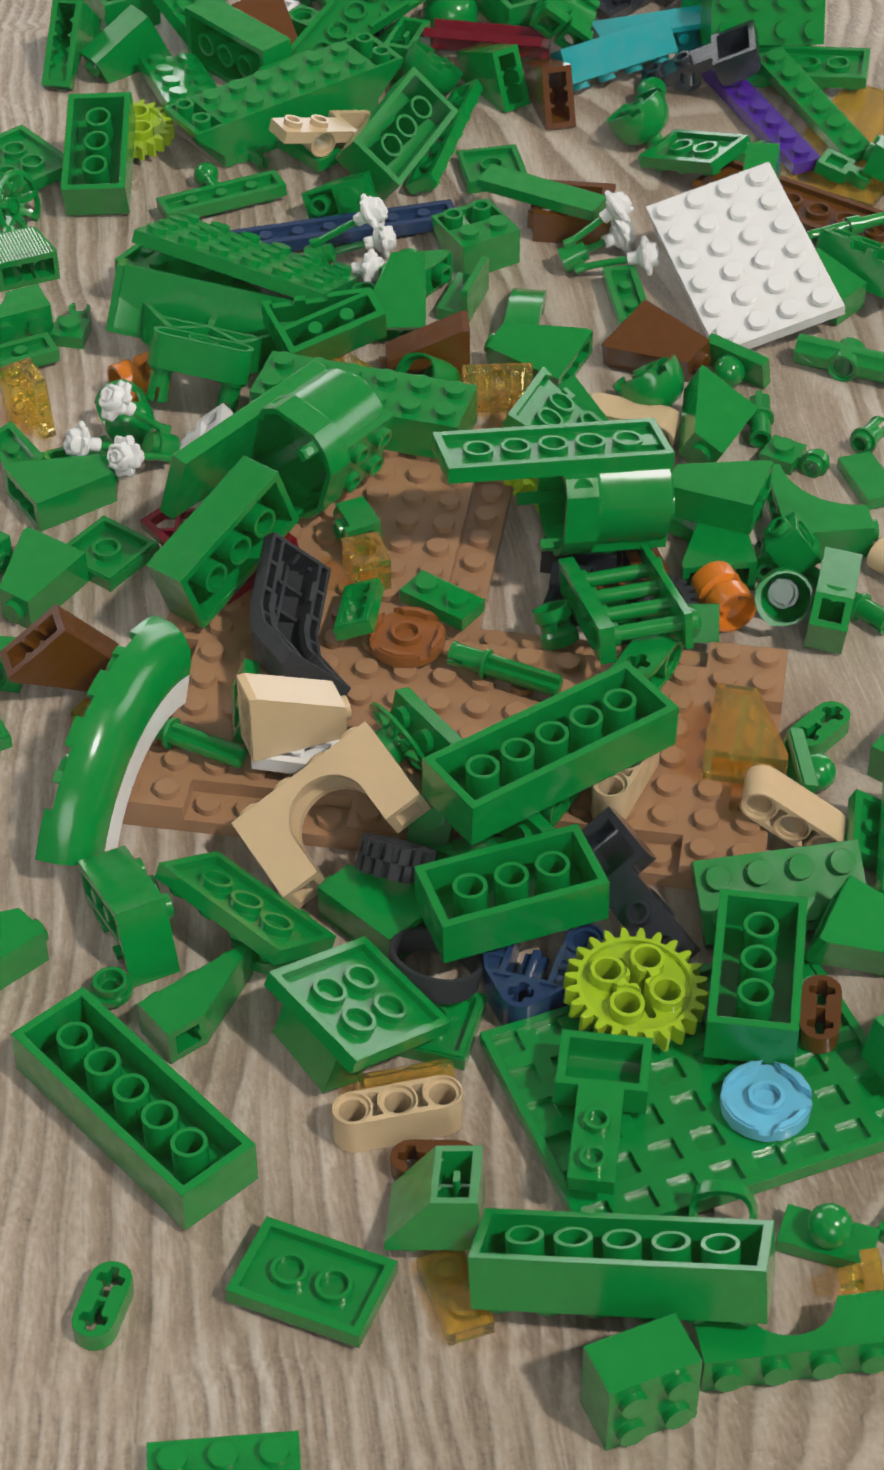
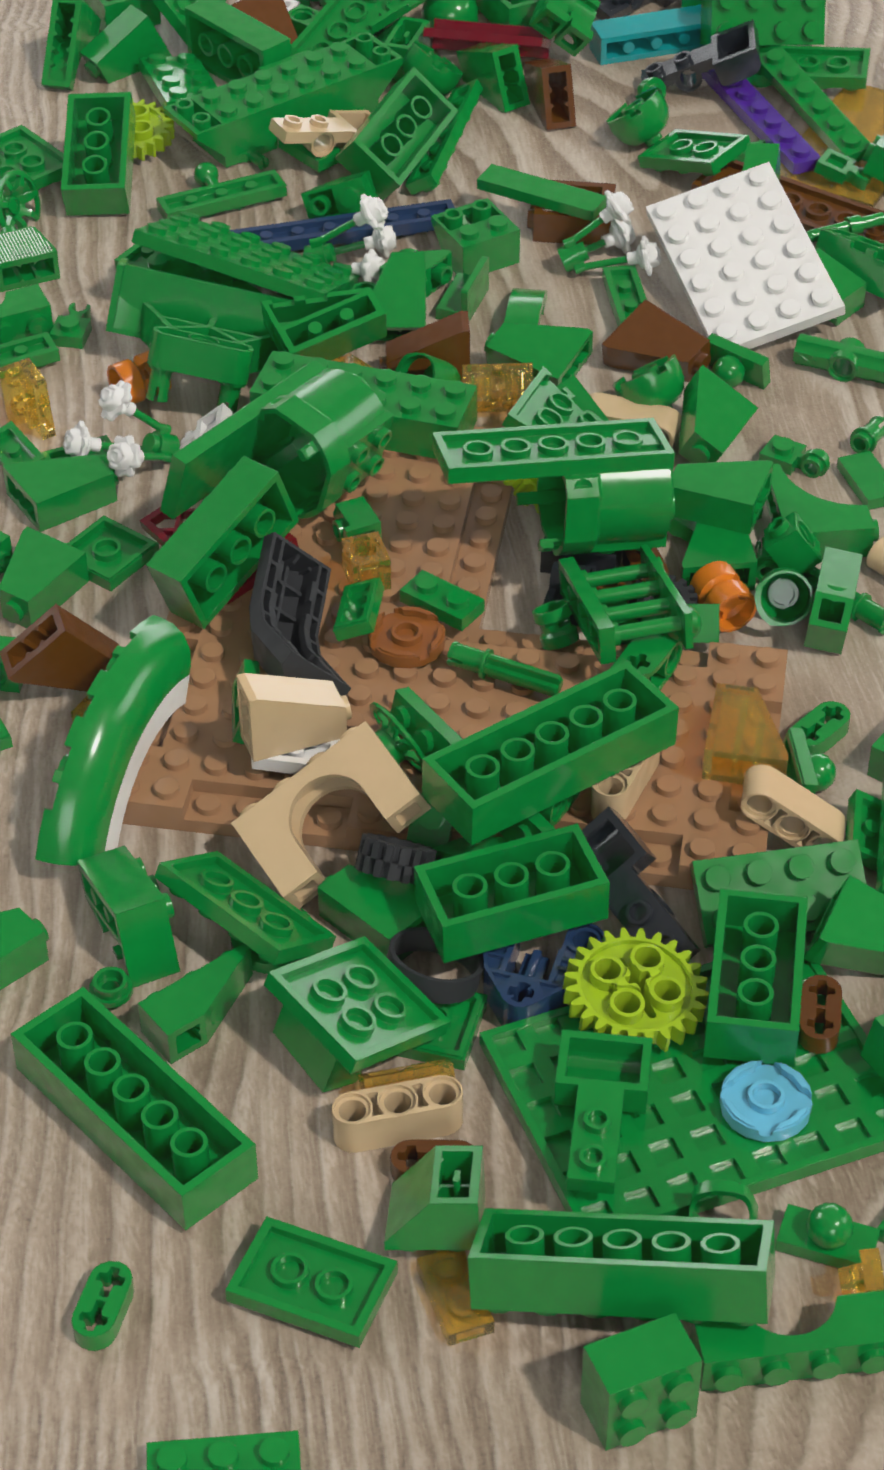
(128, 425): green helmet -> none
(201, 743): green axle -> none
(475, 161): green tile -> none
(618, 52): teal brick -> none
(761, 421): green axle -> none

